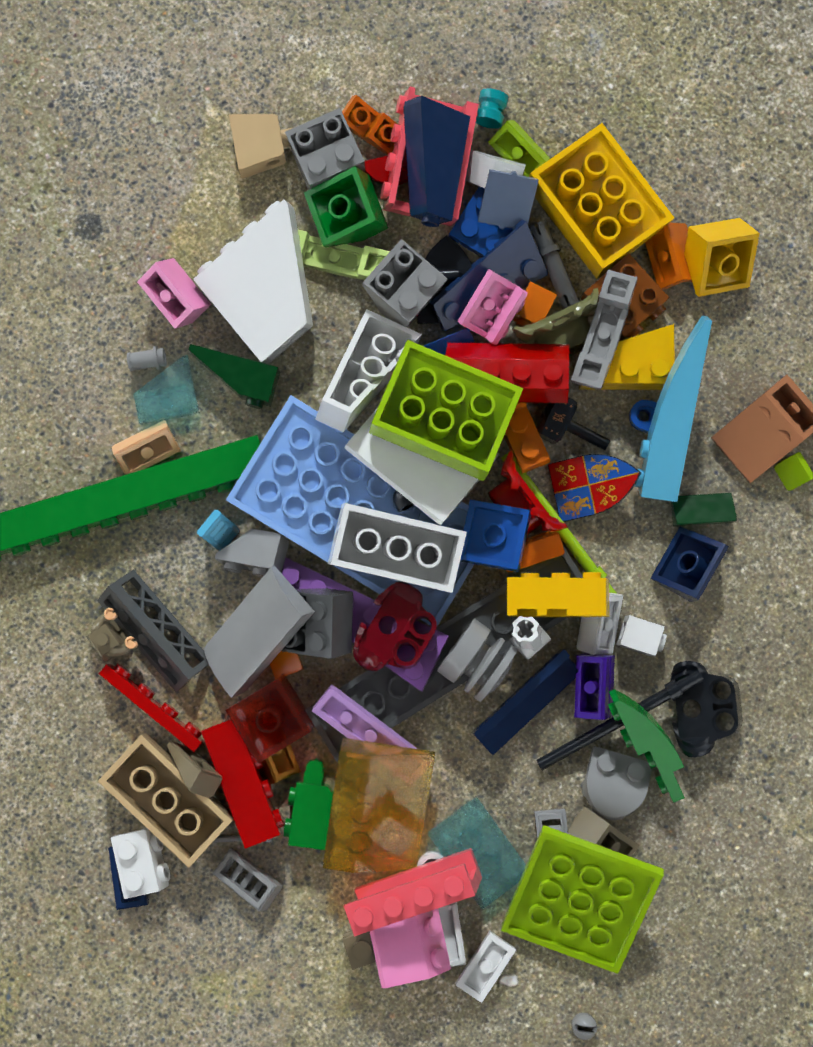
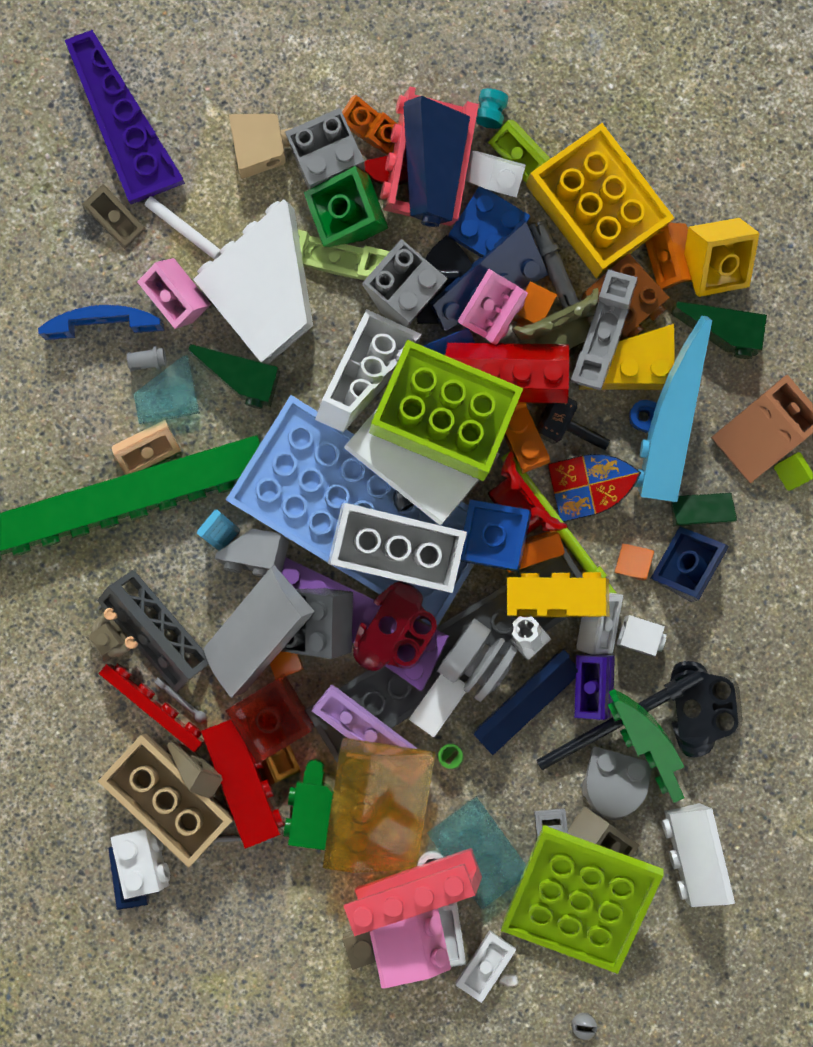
(63, 325): none -> blue slope
(113, 216): none -> dark tan slope
(130, 139): none -> dark purple wing
(182, 227): none -> white bar
(199, 716): none -> light grey hinge
(251, 897): light grey slope -> none
(438, 704): none -> white tile
(446, 752): none -> bright green hinge
(507, 199): sand blue piece -> none
(634, 561): none -> orange slope
(698, 856): none -> white slope
(730, 329): none -> dark green slope

